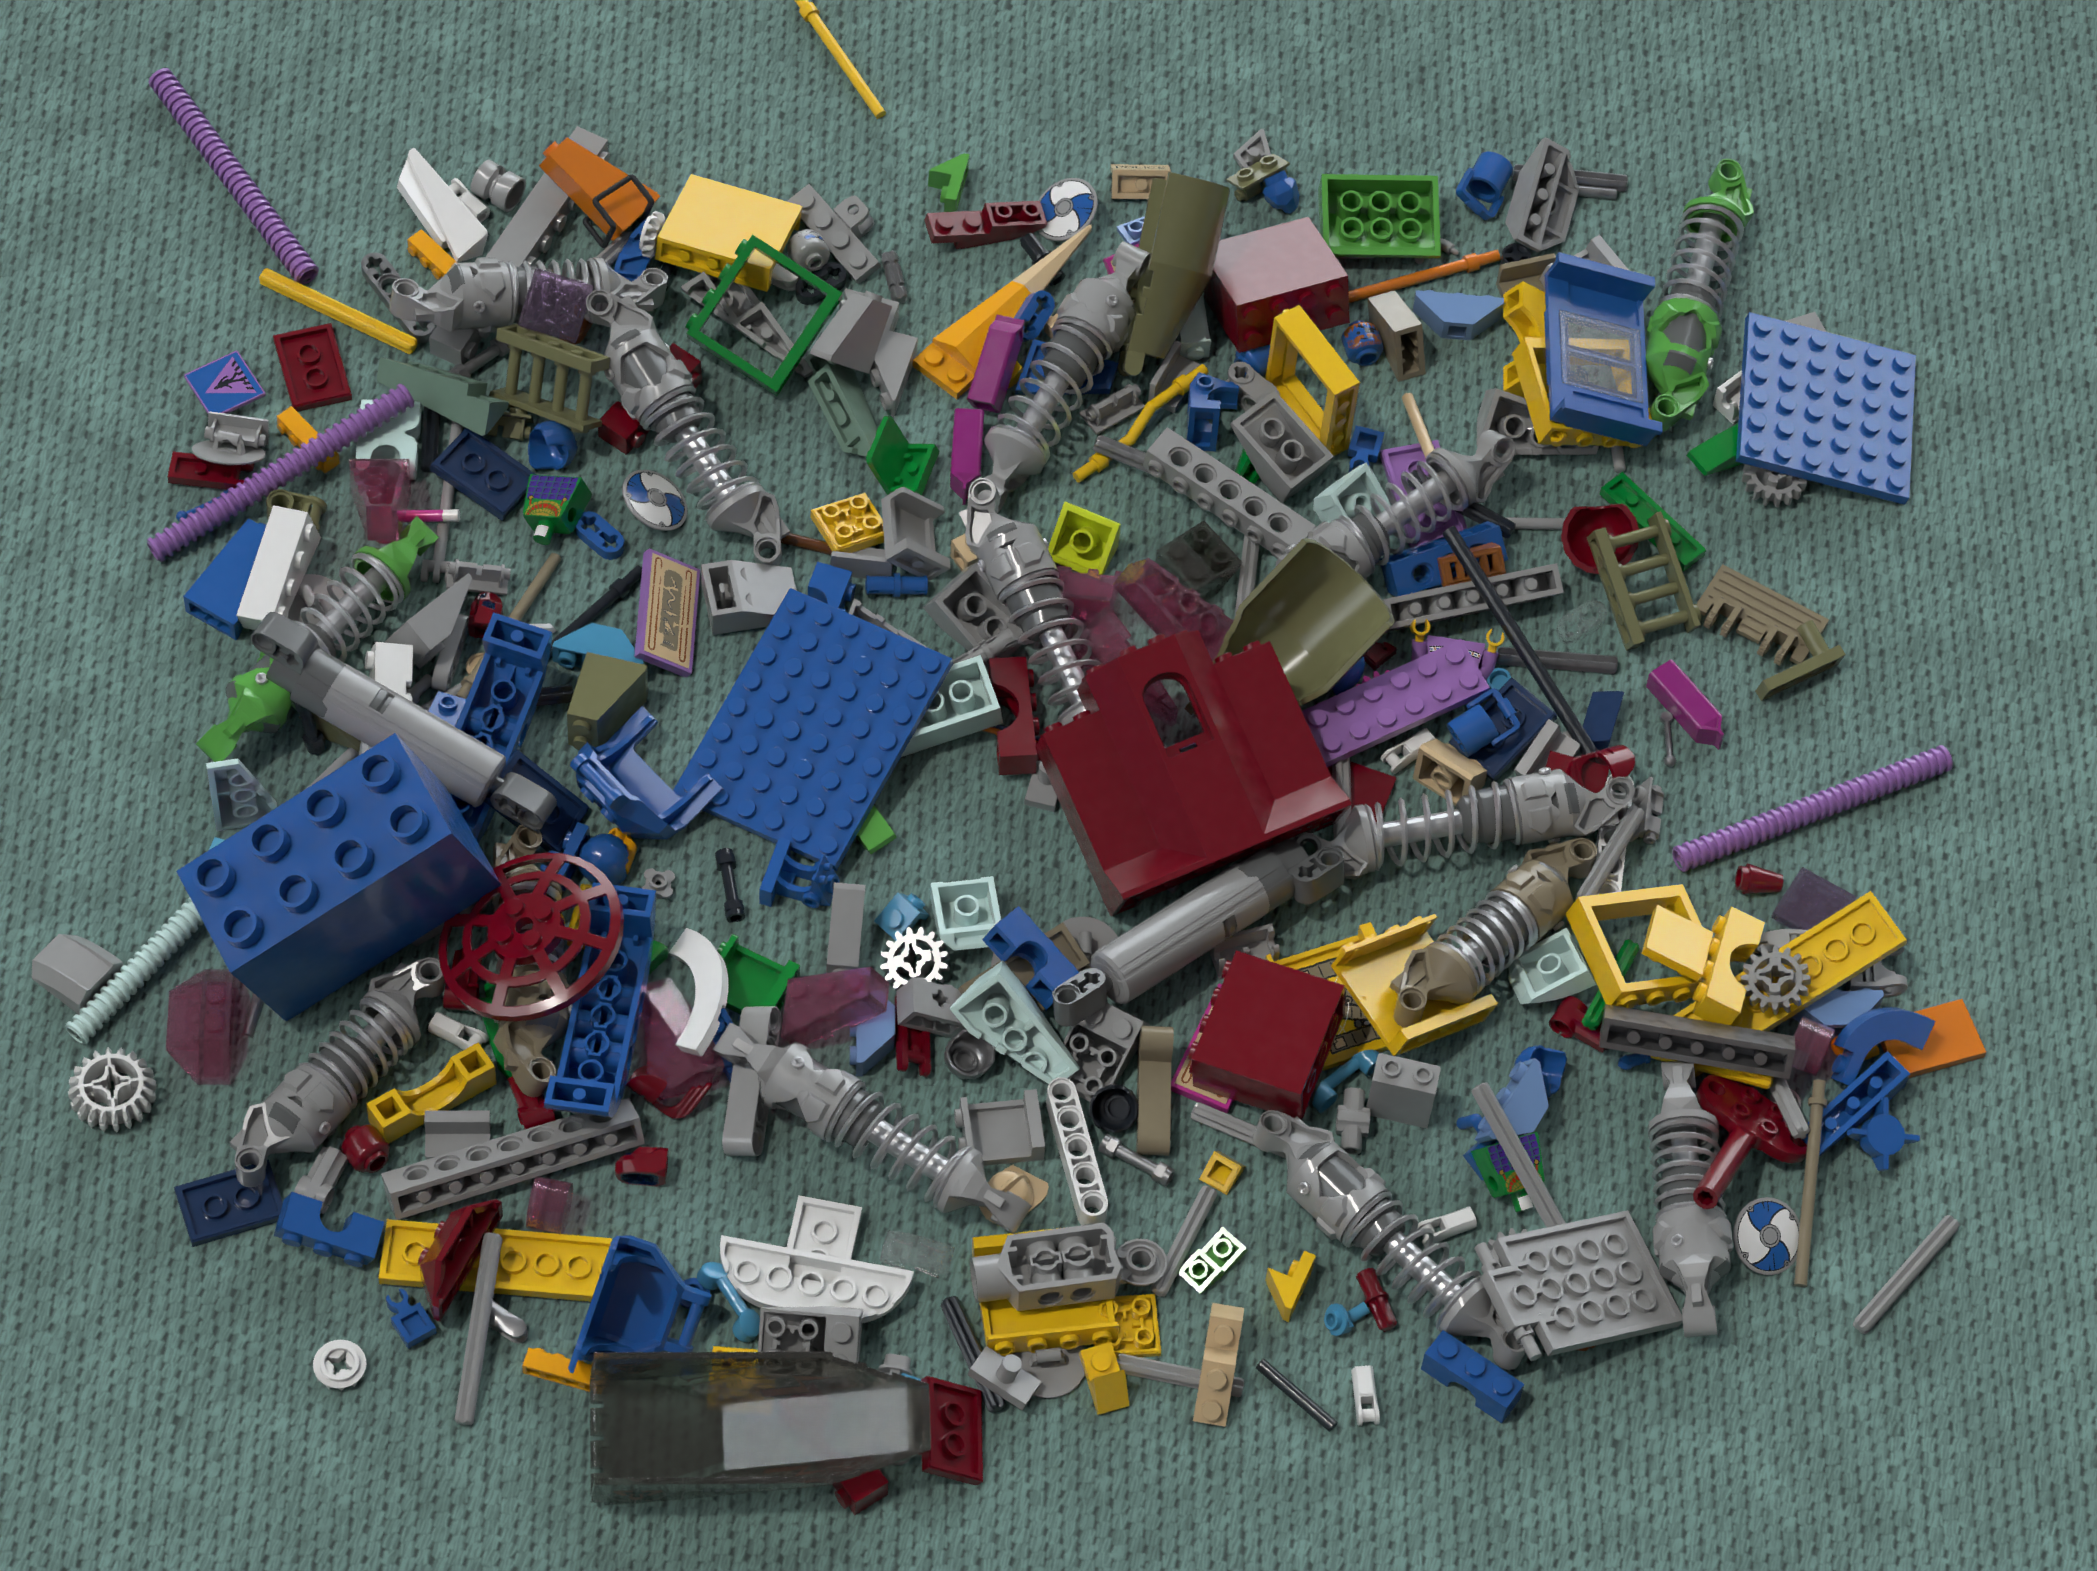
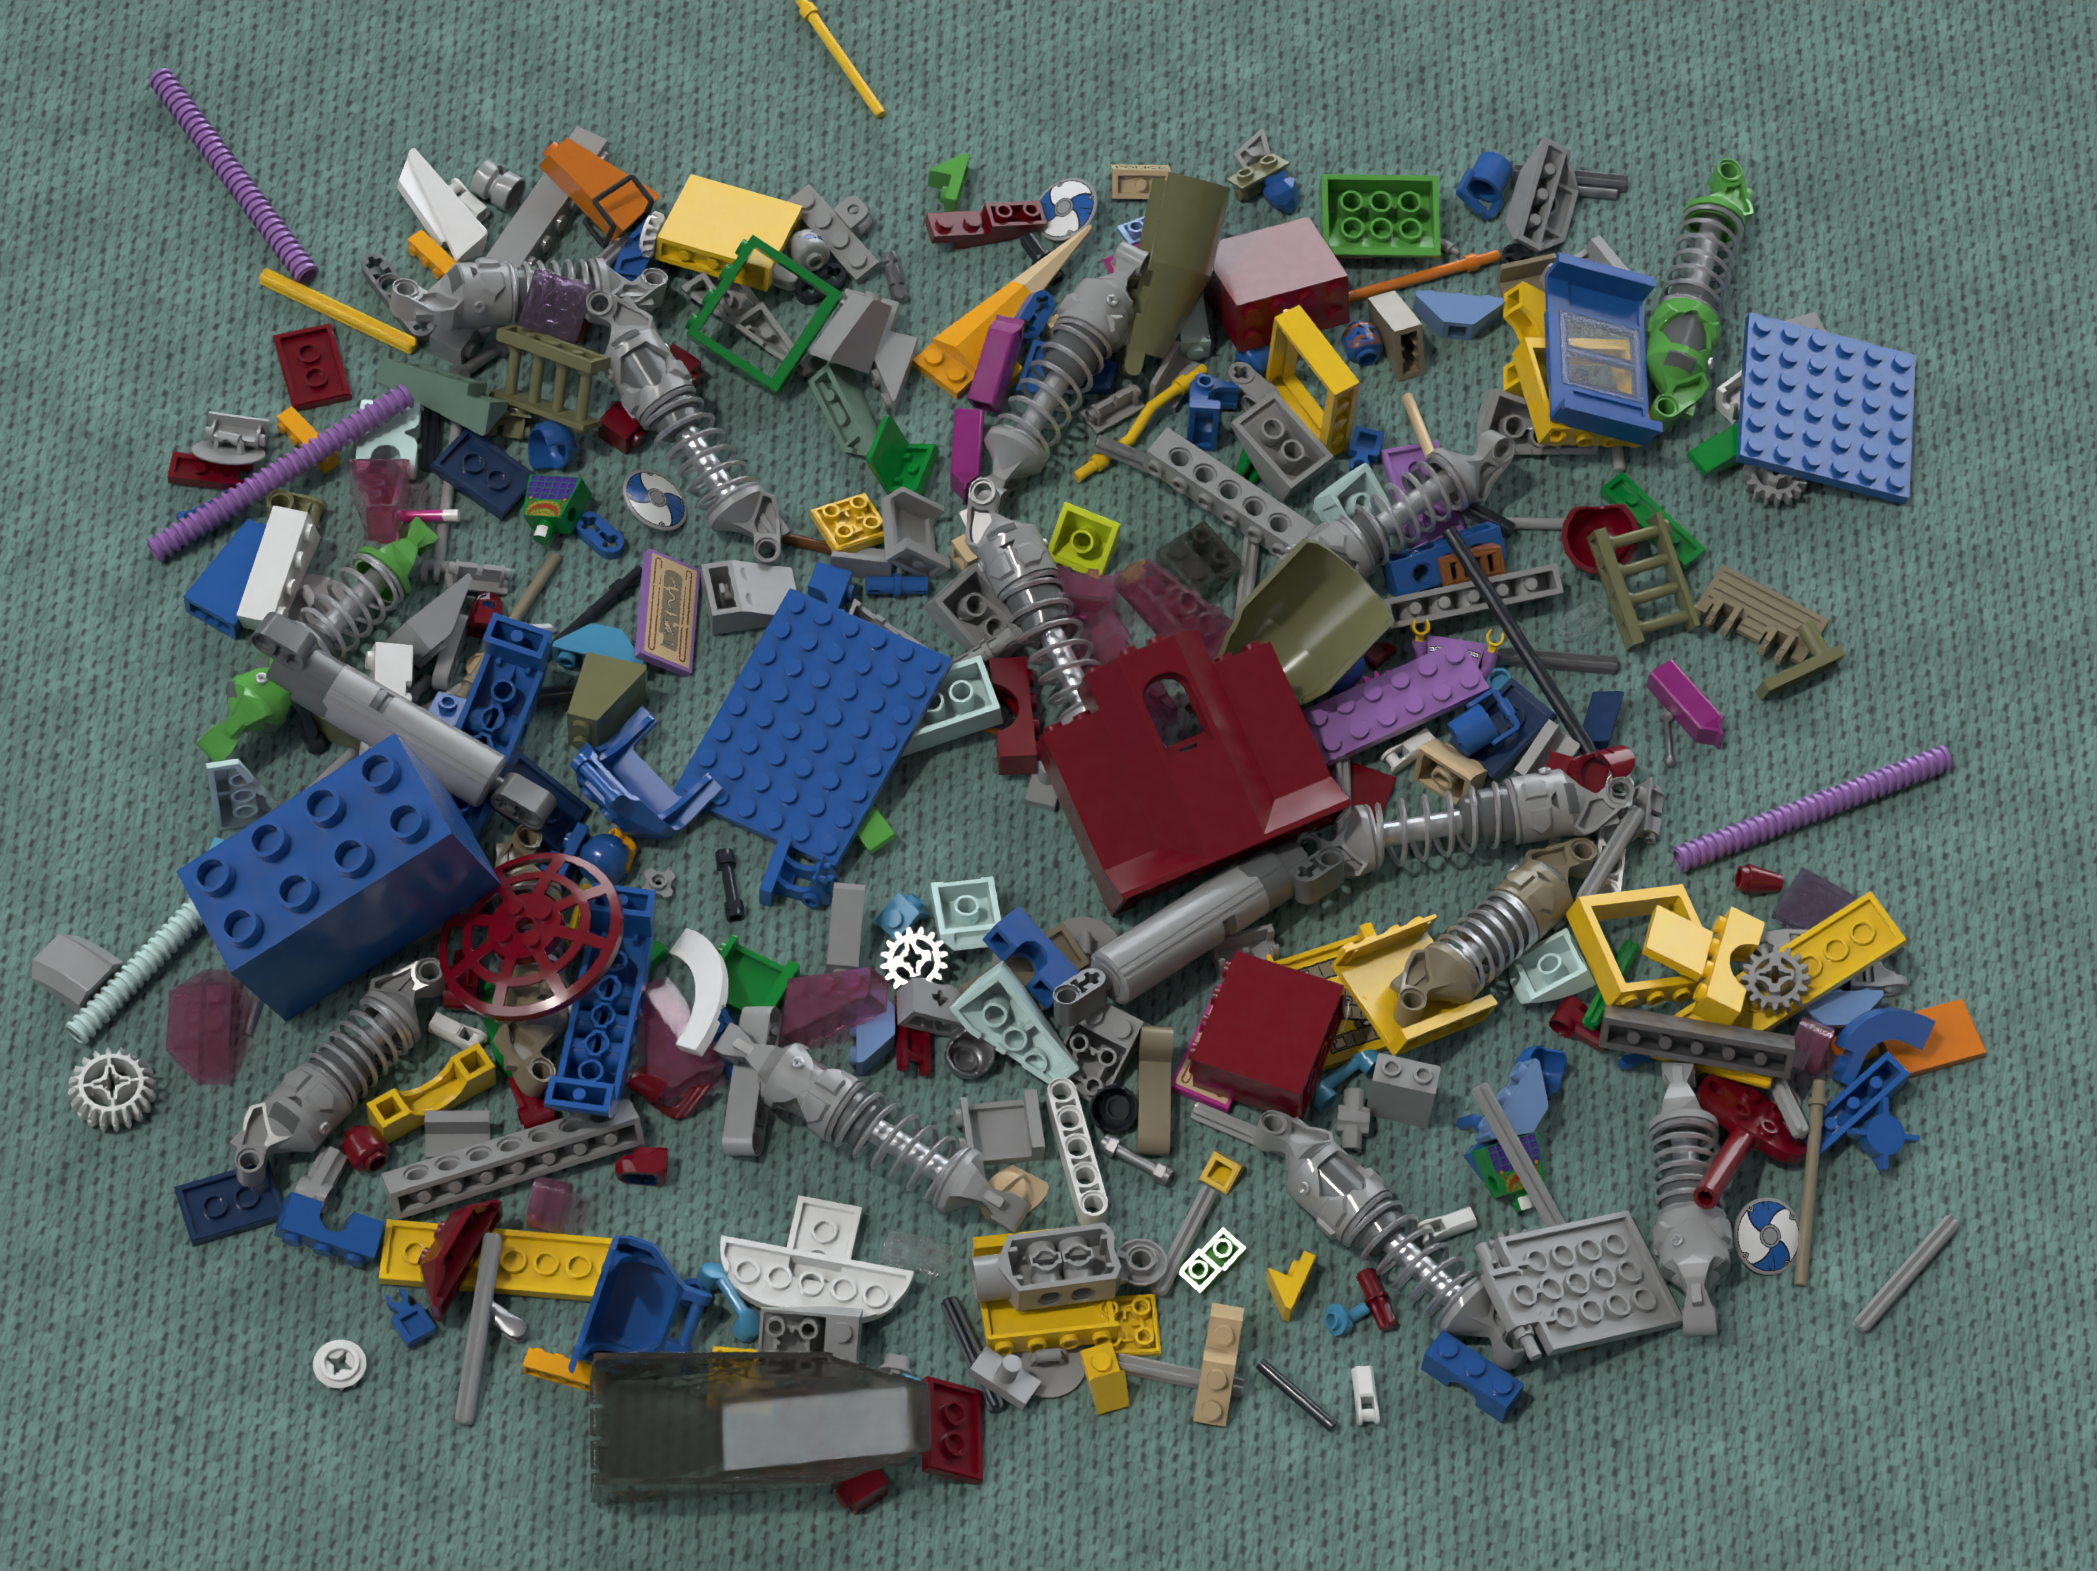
(224, 384): piece -> none

